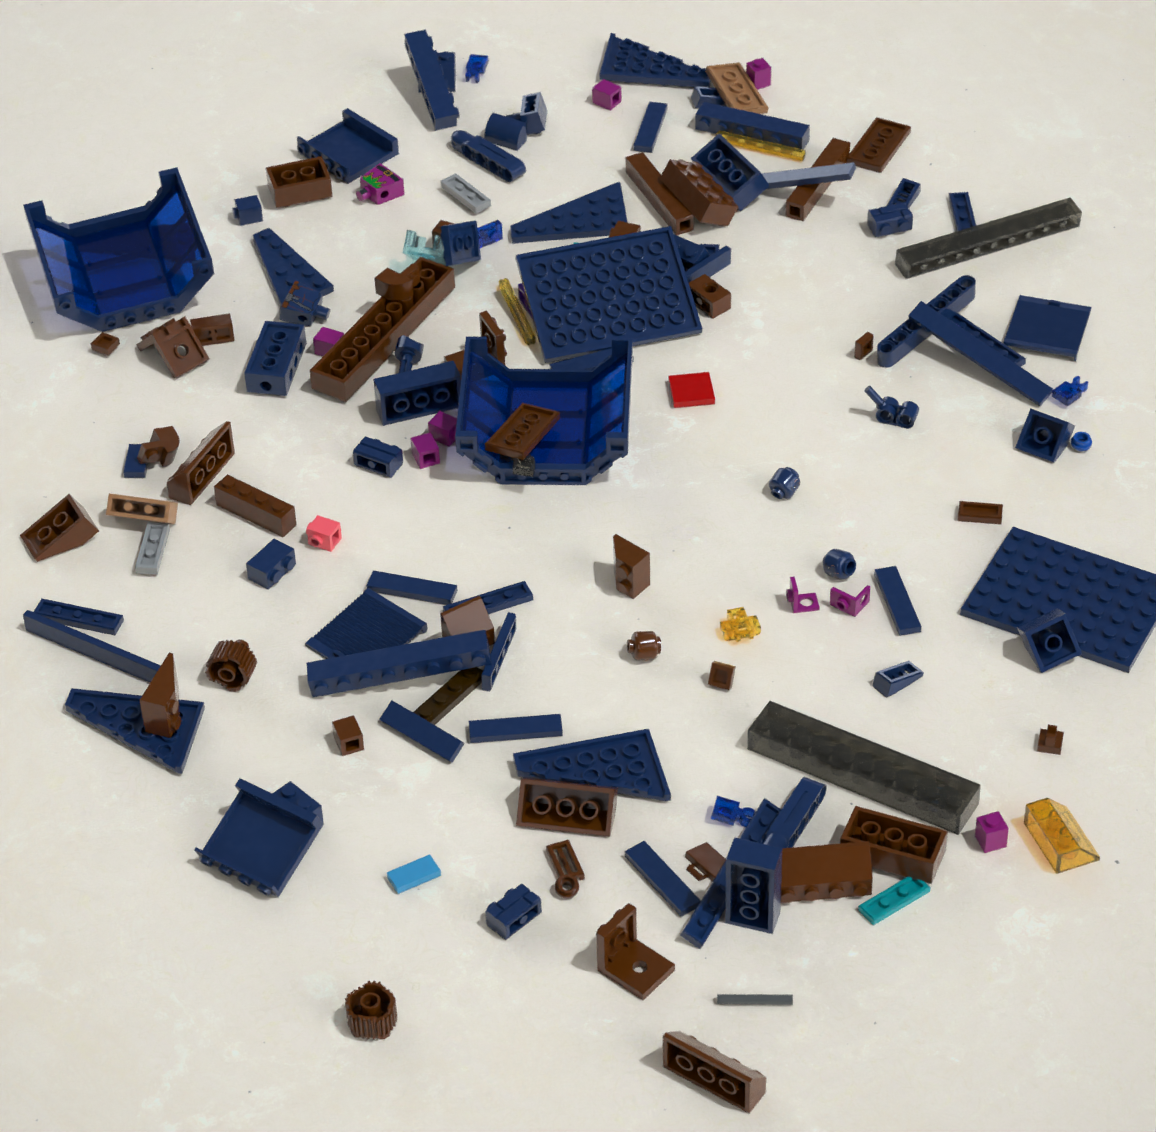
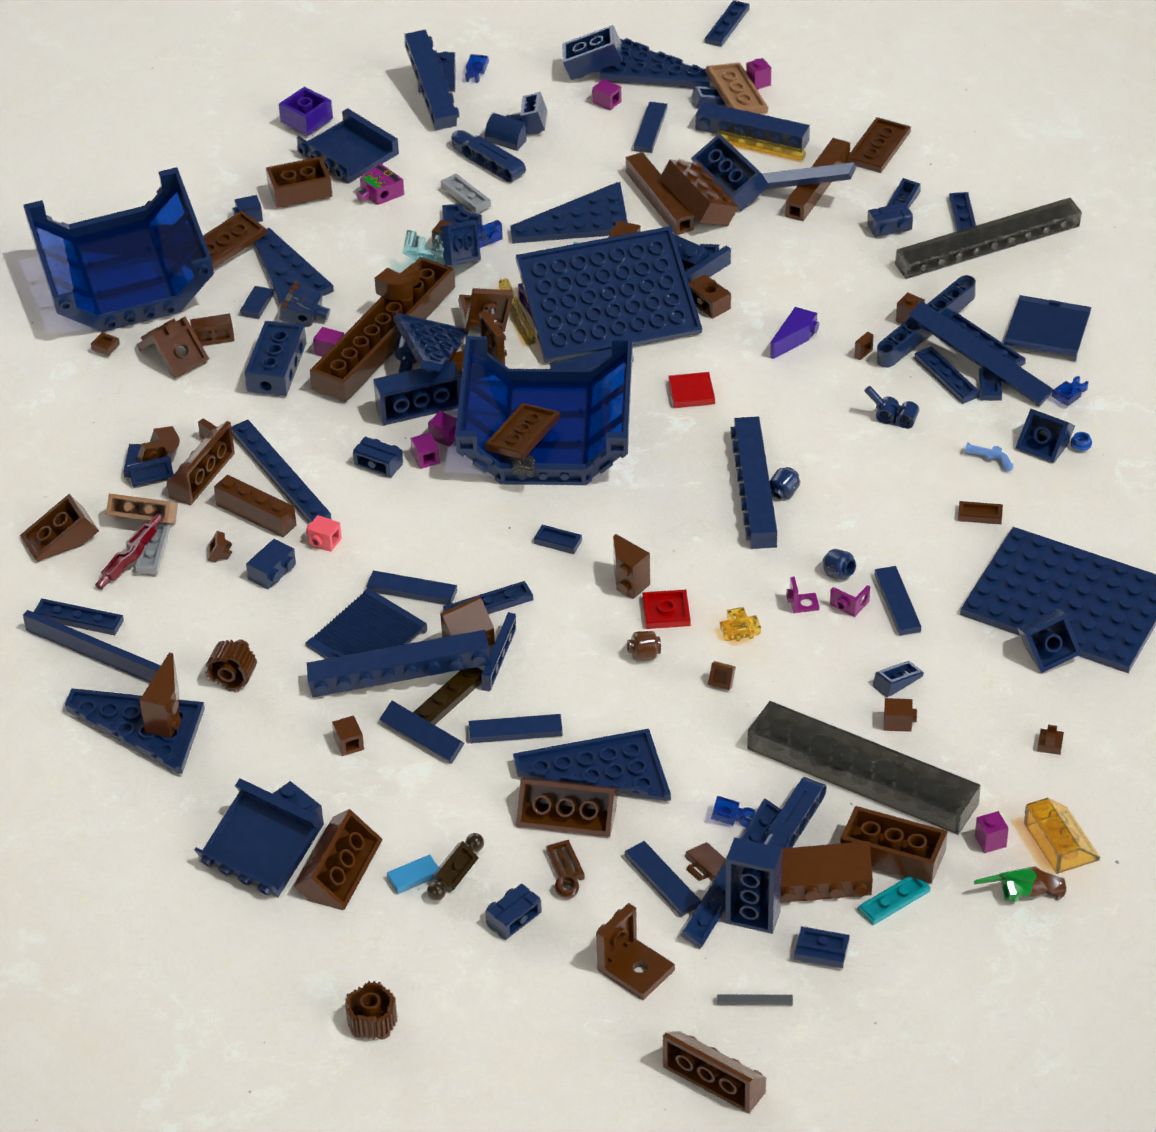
(135, 545): none -> dark red piece
(150, 471): none -> dark blue tile
(205, 427): none -> reddish brown tile
(219, 547): none -> reddish brown tile
(232, 237): none -> reddish brown tile
(257, 302): none -> dark blue tile
(279, 471): none -> dark blue plate
(305, 111): none -> dark purple brick
(338, 861): none -> reddish brown slope
(429, 340): none -> dark blue wing
(455, 866): none -> dark brown plate
(456, 214): none -> dark blue tile
(493, 300): none -> reddish brown bracket
(558, 539): none -> dark blue tile
(592, 52): none -> dark blue brick
(666, 609): none -> red tile
(727, 23): none -> dark blue tile
(754, 483): none -> dark blue brick
(795, 331): none -> dark purple slope
(822, 947): none -> dark blue plate
(899, 714): none -> reddish brown brick
(905, 306): none -> reddish brown brick
(947, 375): none -> dark blue tile
(989, 386): none -> dark blue tile
(994, 453): none -> medium blue piece
(1027, 883): none -> animal

